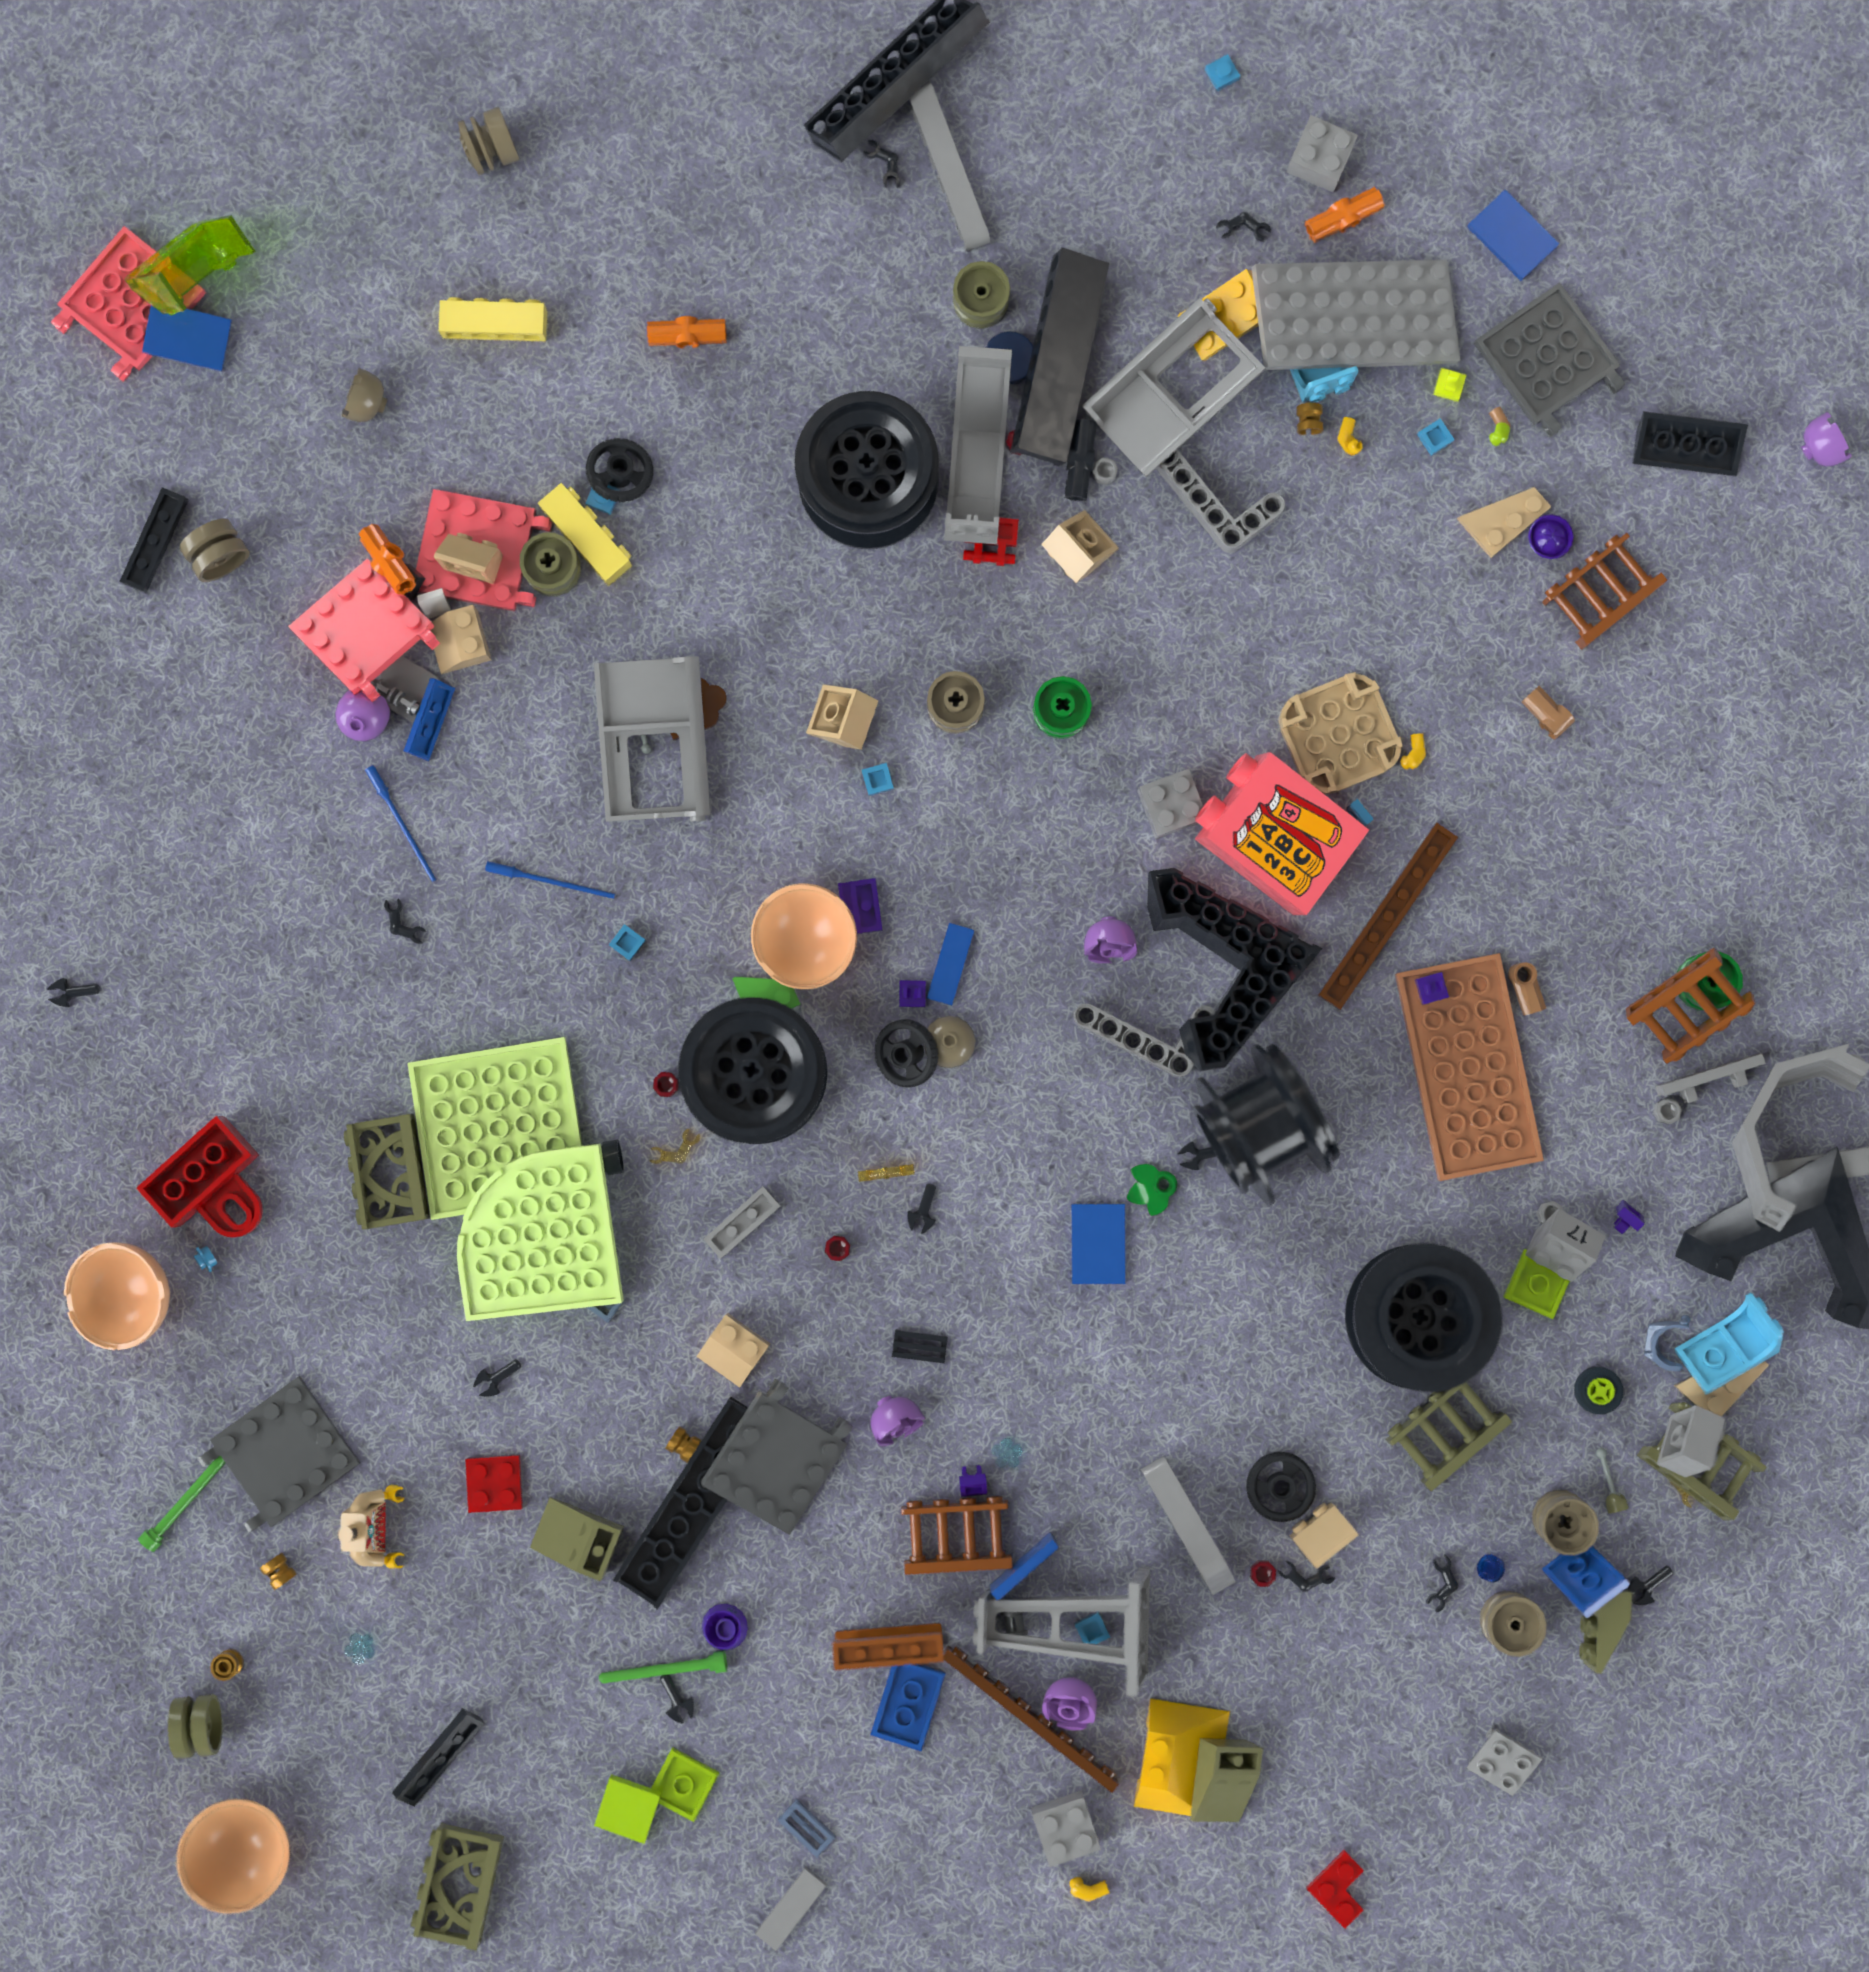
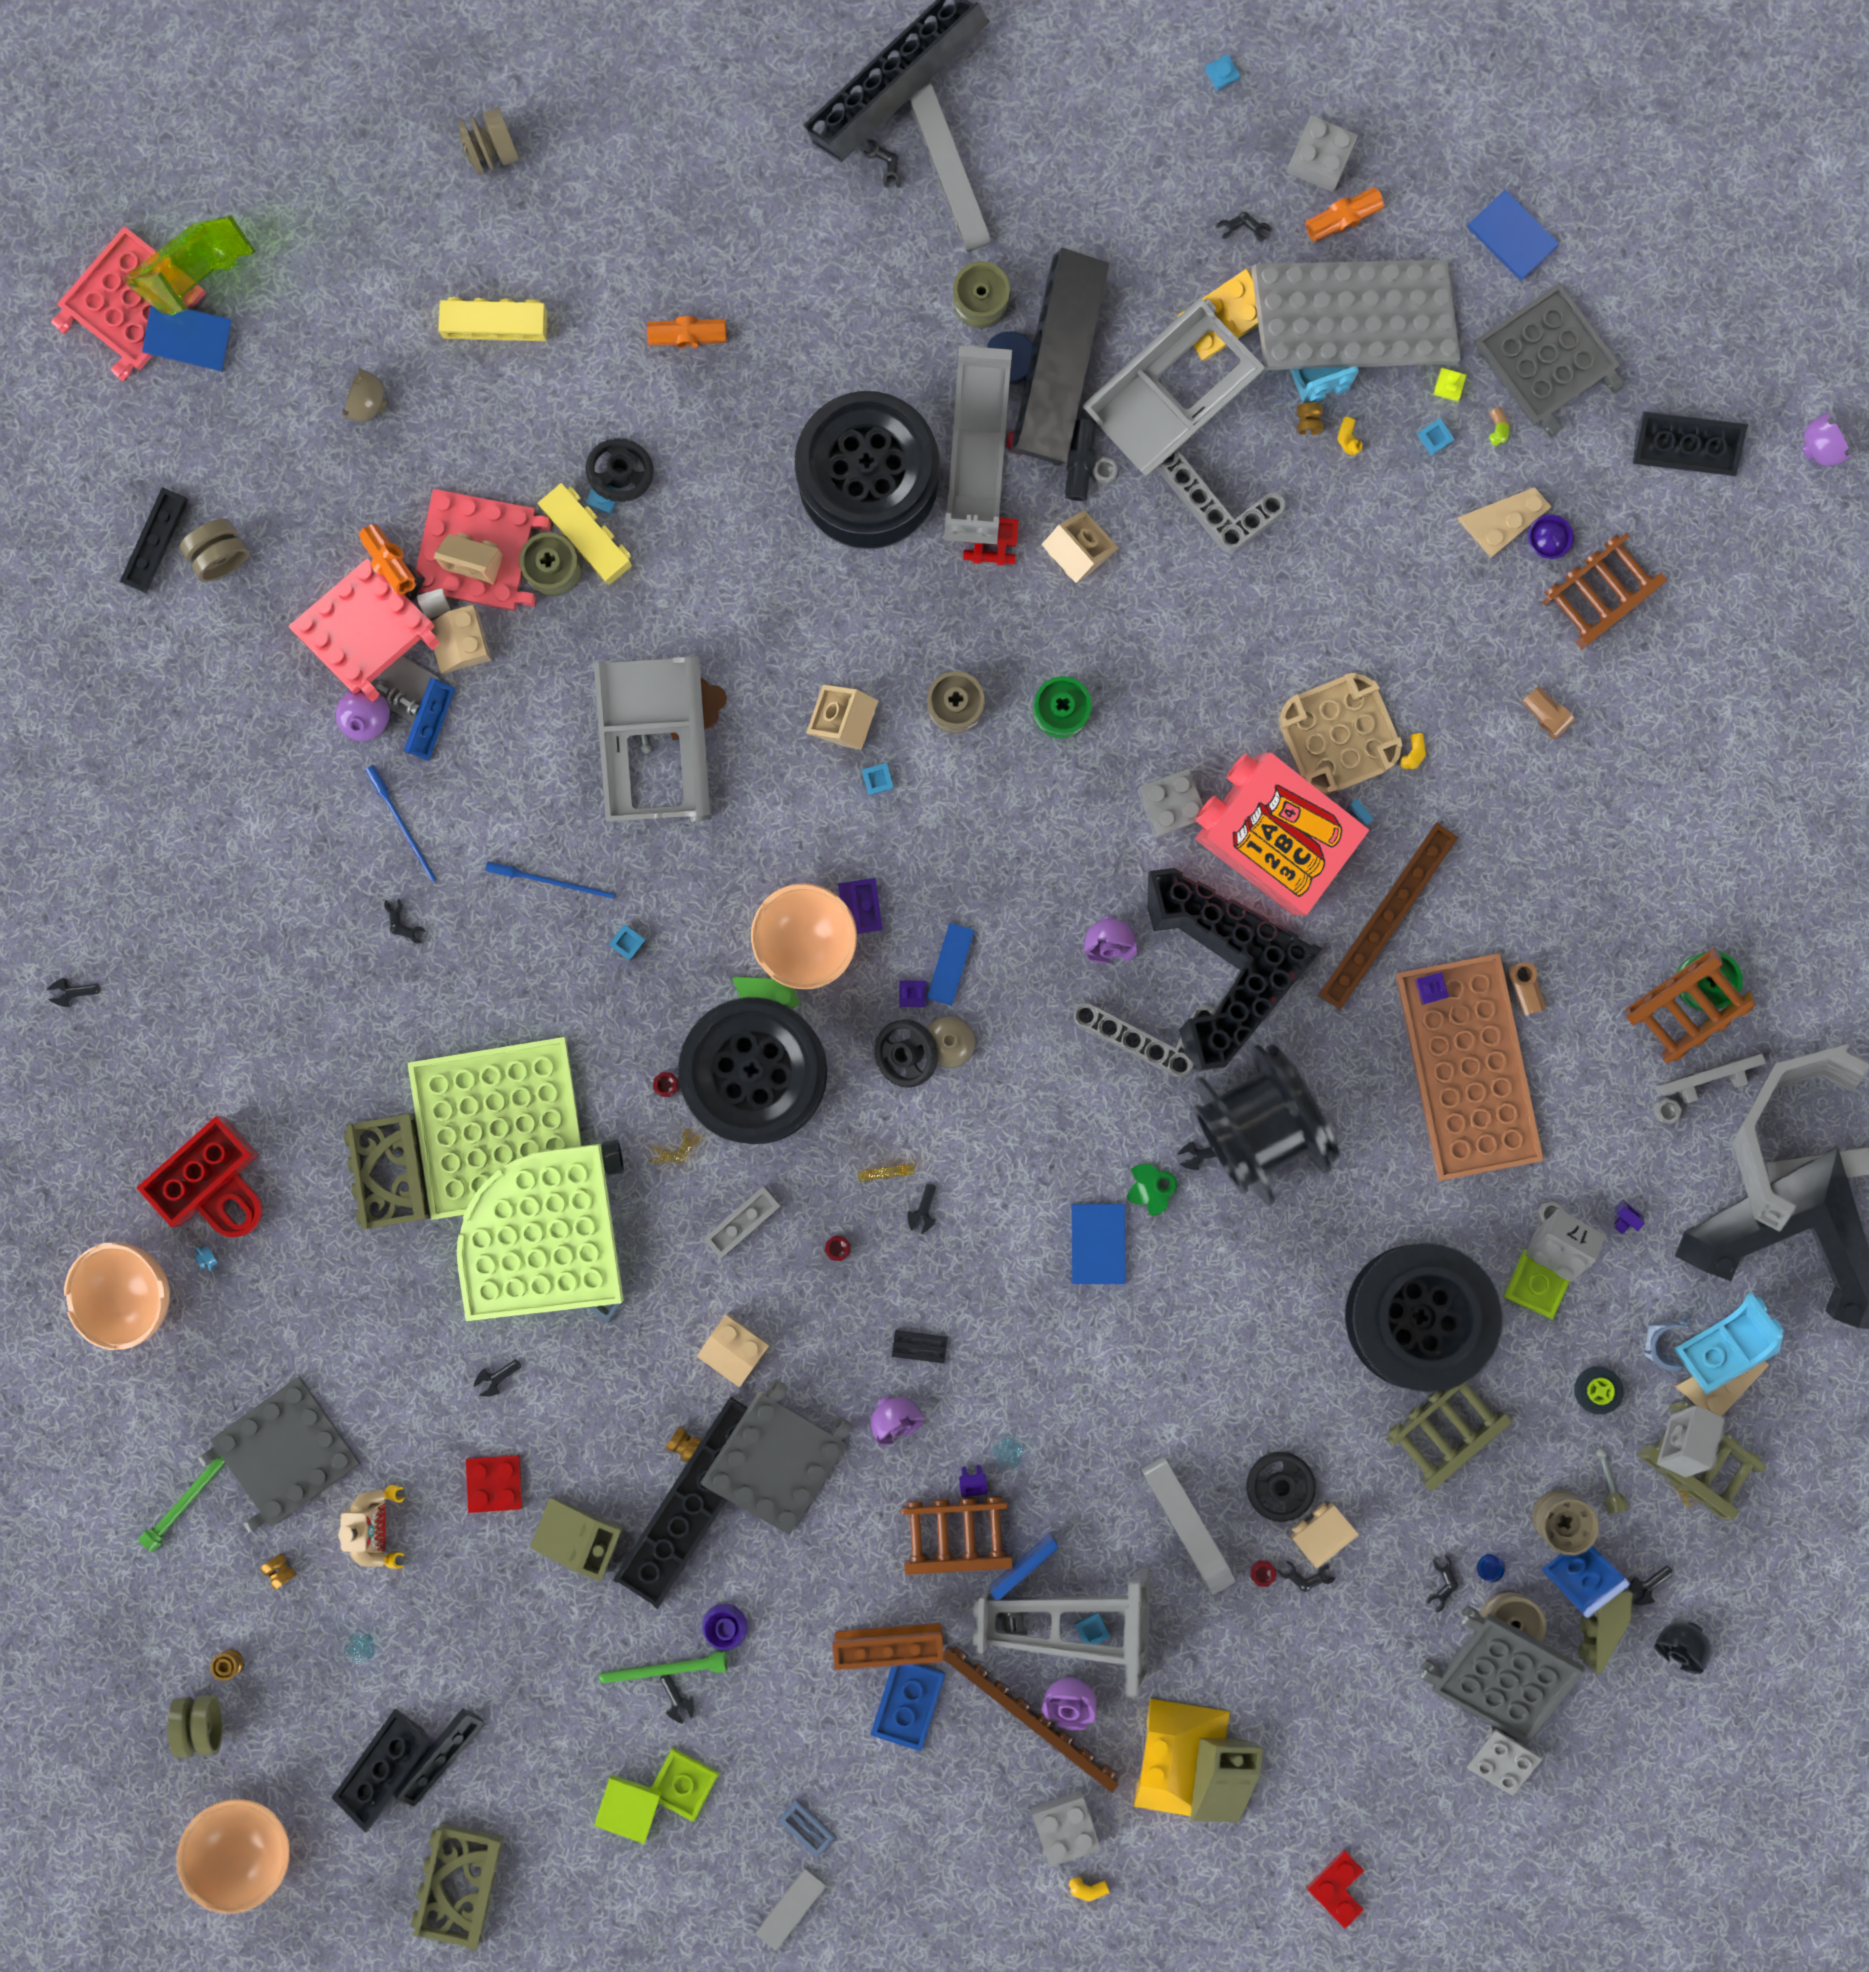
(381, 1769): none -> black slope
(1504, 1676): none -> dark grey plate
(1687, 1646): none -> black cylinder

